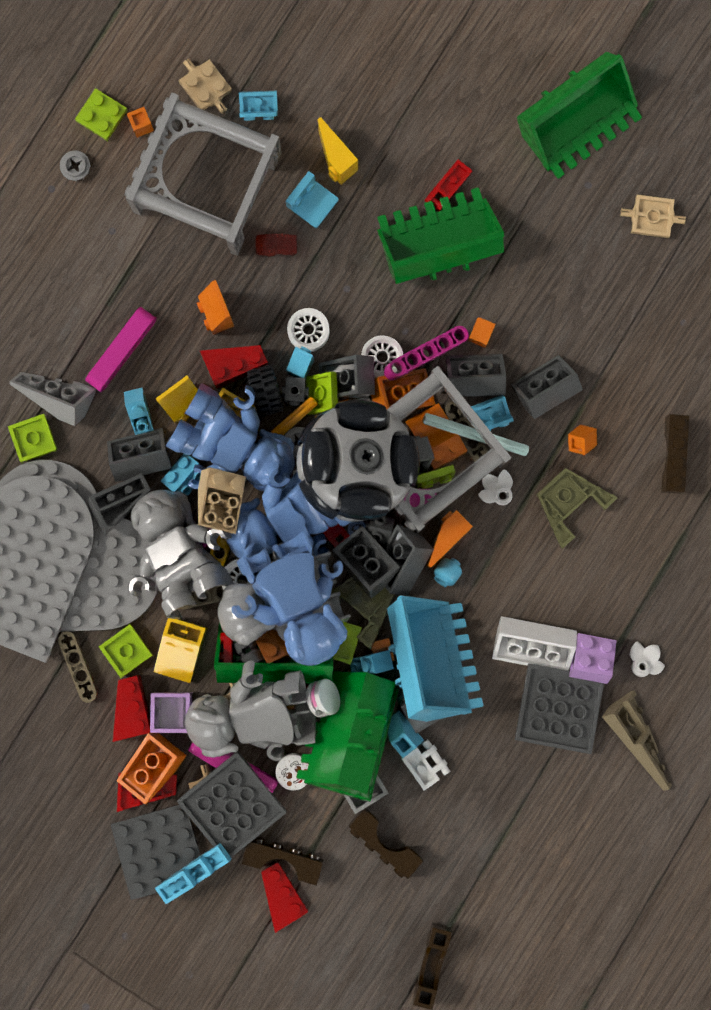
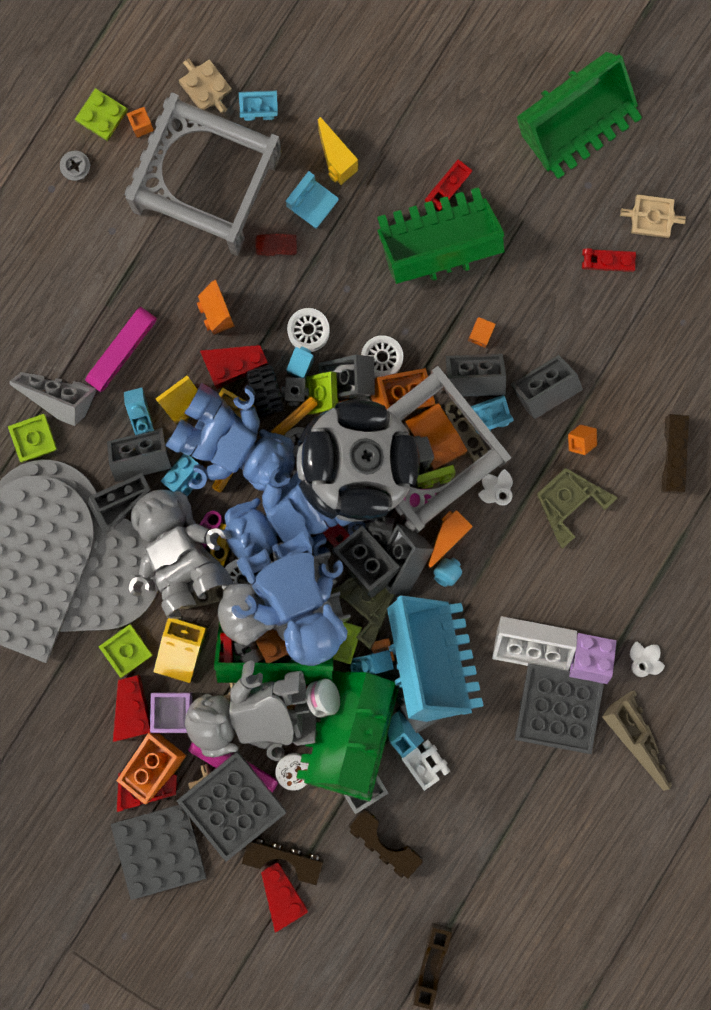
(75, 667): dark tan beam -> none
(193, 873): medium azure slope -> none
(220, 499): tan slope -> none
(418, 356): dark pink beam -> none
(471, 433): light aqua axle -> none
(609, 260): none -> red plate

